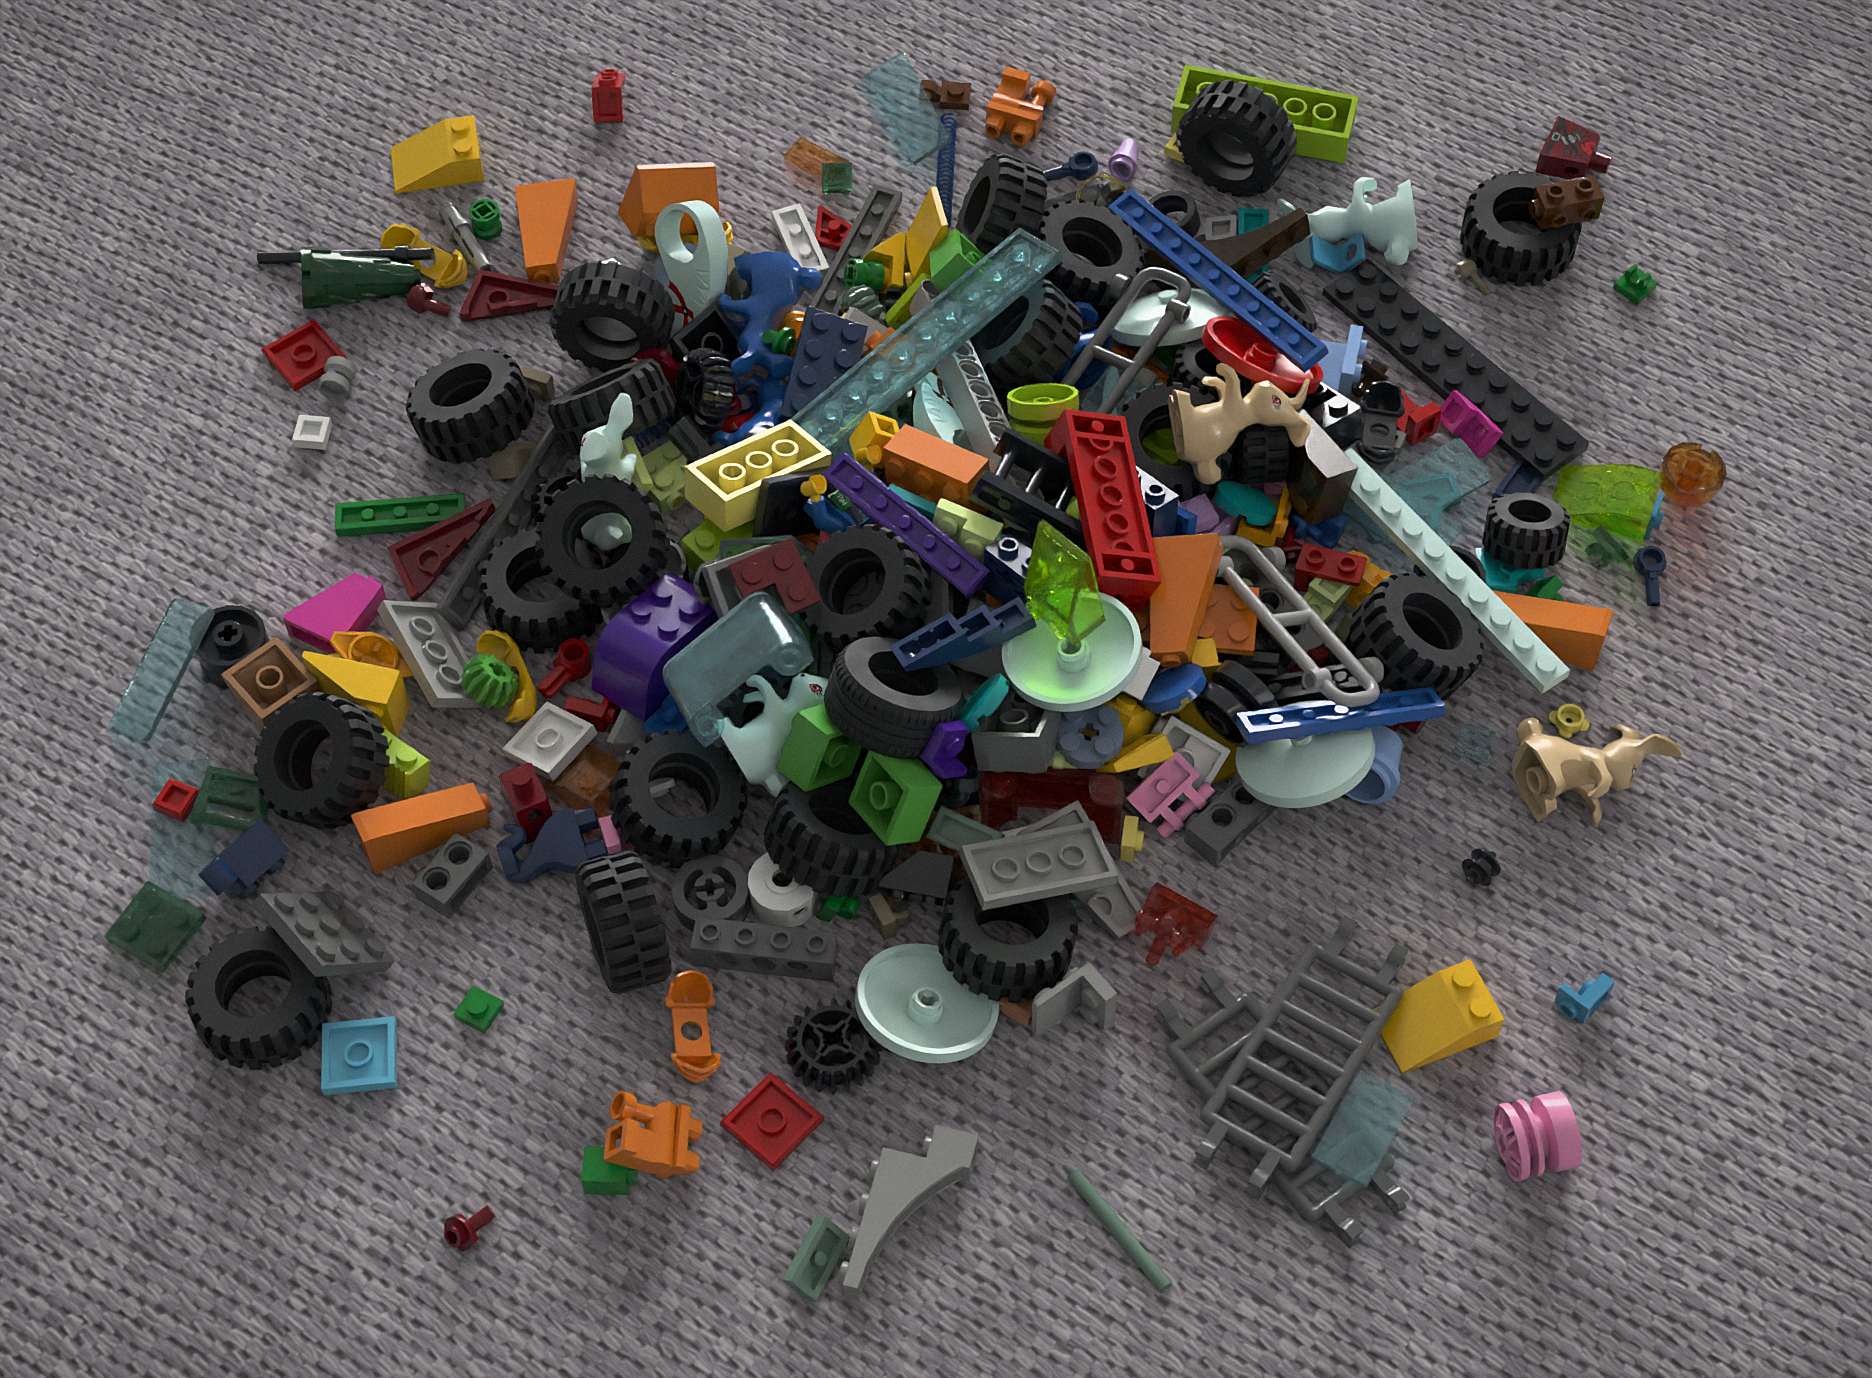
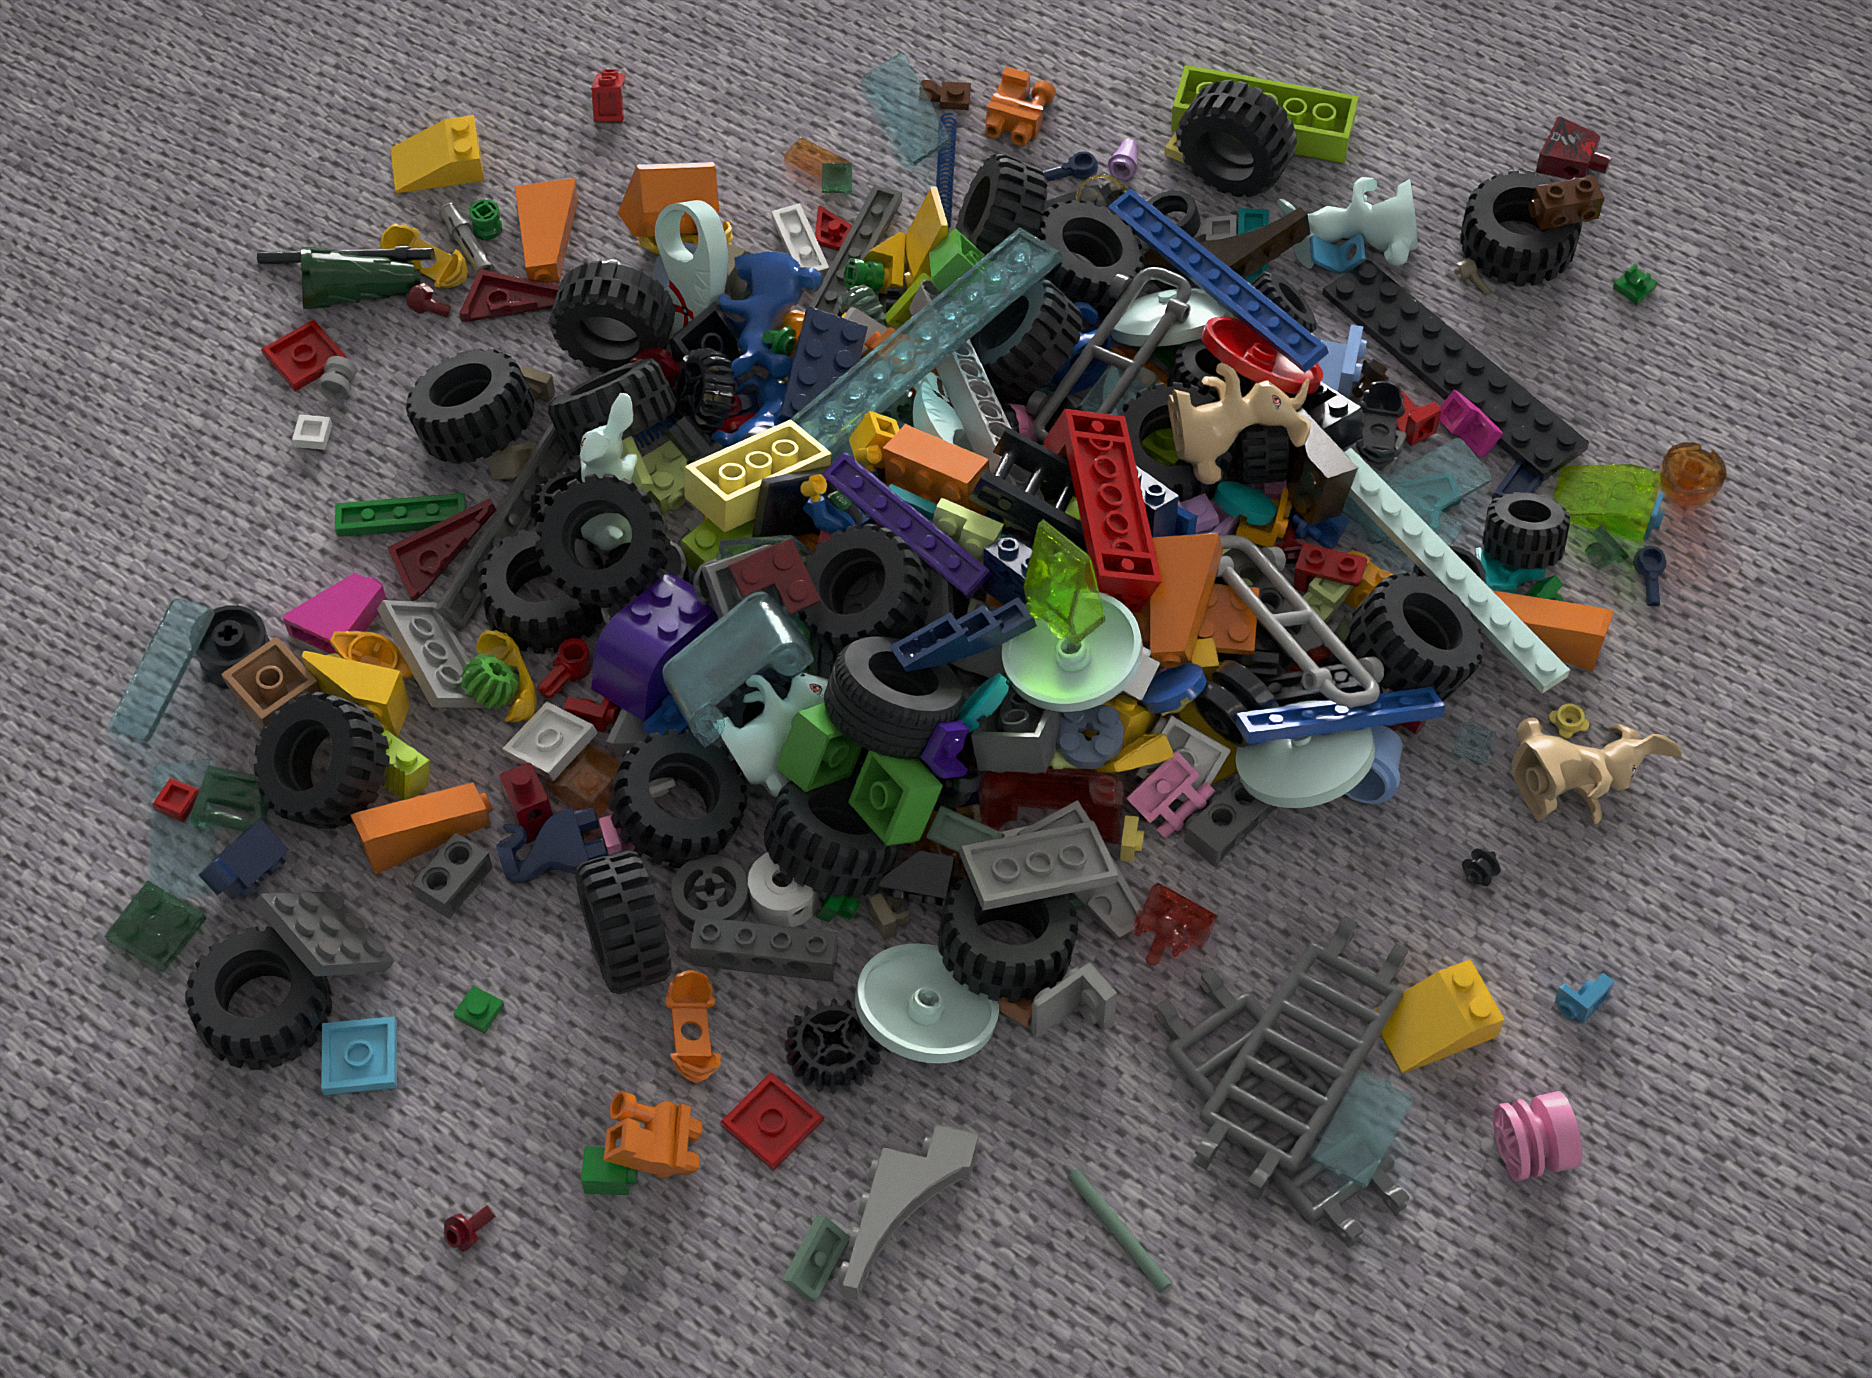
(1039, 407): lime wheel -> none

